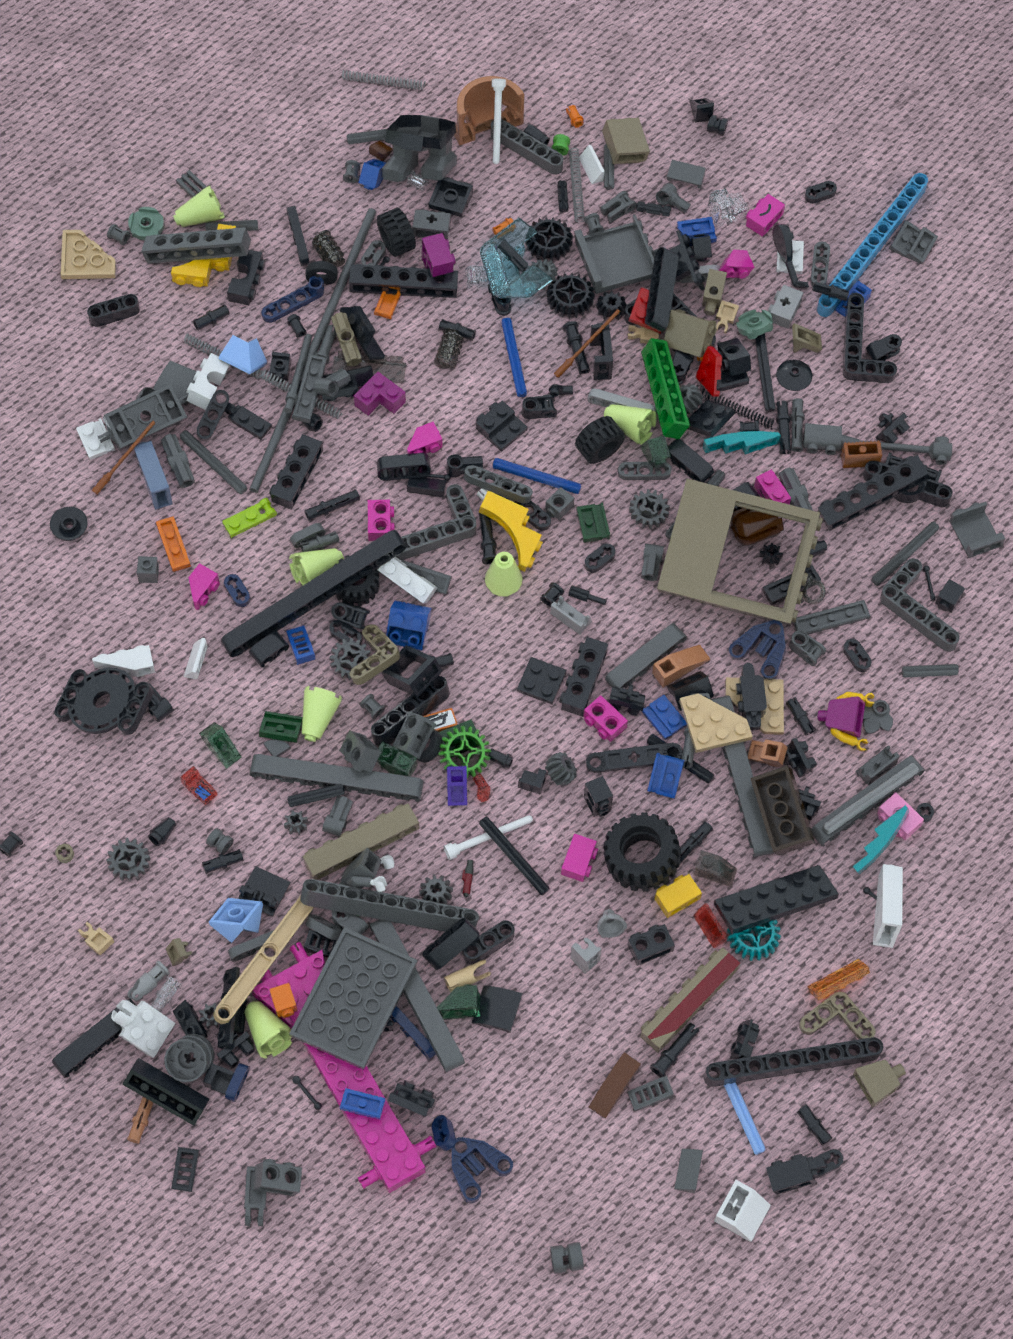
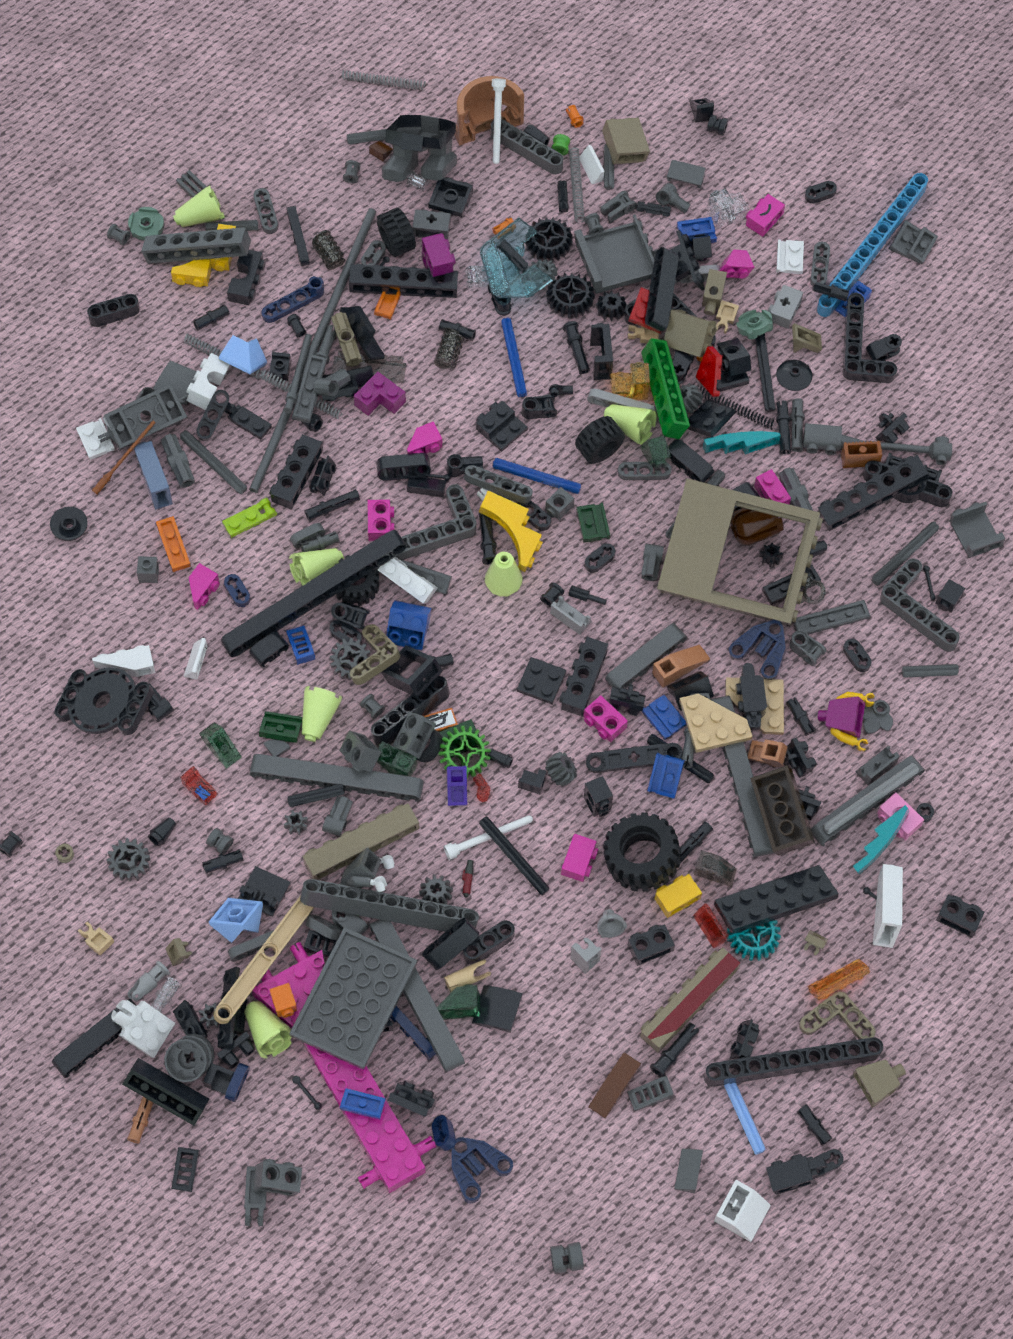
(84, 258): tan plate -> none
(266, 204): none -> dark grey beam
(325, 267): black tyre -> none
(325, 469): none -> black hinge
(372, 174): blue slope -> none
(569, 361): dark orange piece -> none
(632, 384): none -> clear yellow brick
(647, 515): dark grey gear -> none
(749, 426): black bush -> none
(783, 242): black piece -> none
(816, 940): none -> dark tan tile
(958, 920): none -> black brick

